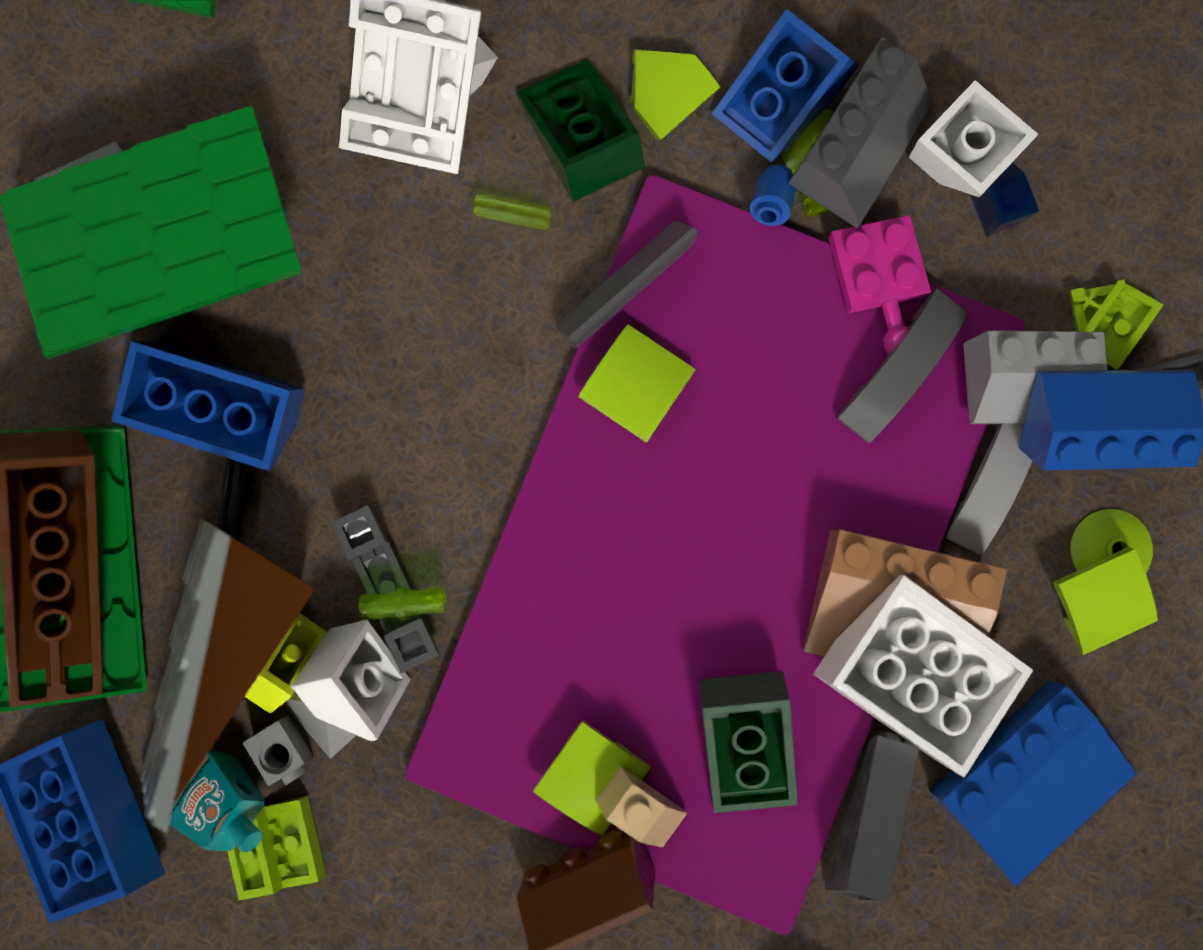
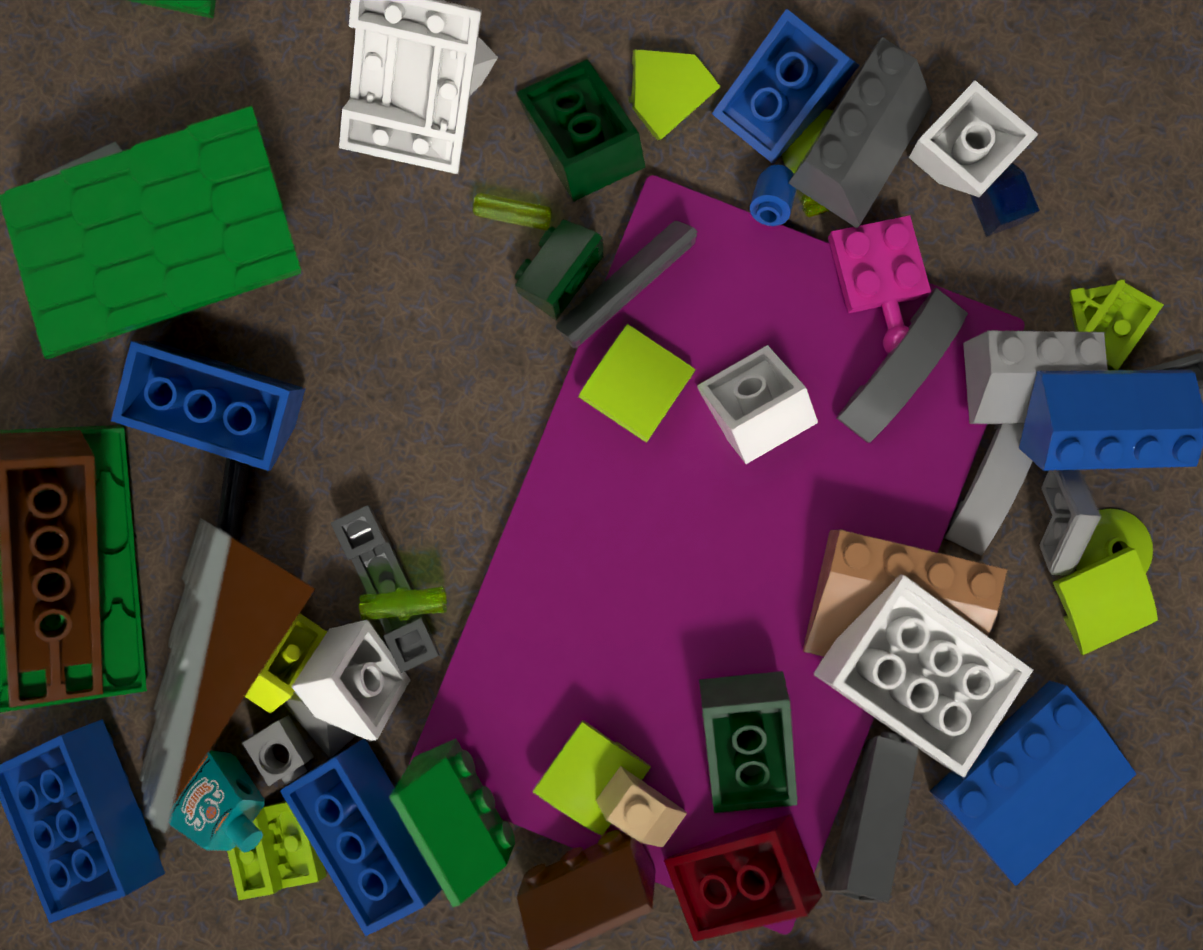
(362, 837): none -> blue slope
(453, 820): none -> green slope
(560, 267): none -> dark green slope
(744, 879): none -> dark red slope
(758, 404): none -> white slope
(1071, 521): none -> light grey brick

